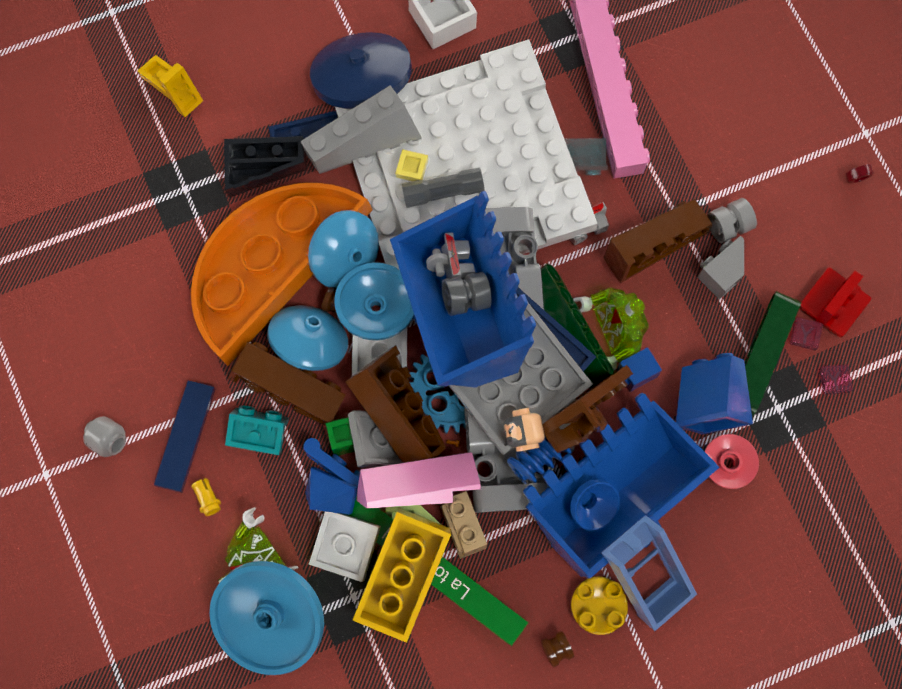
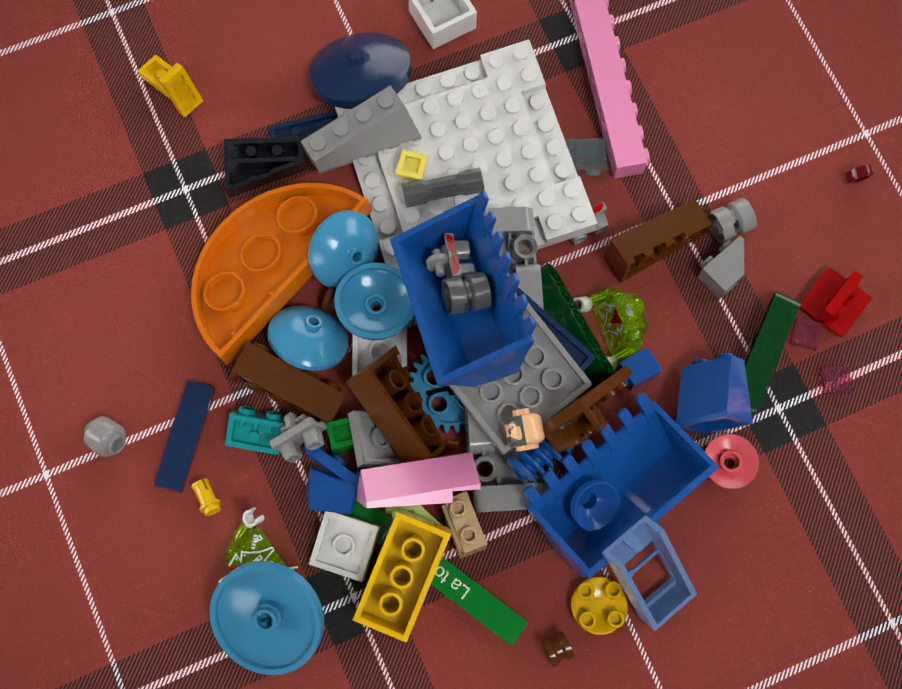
(296, 432): none -> light grey hips

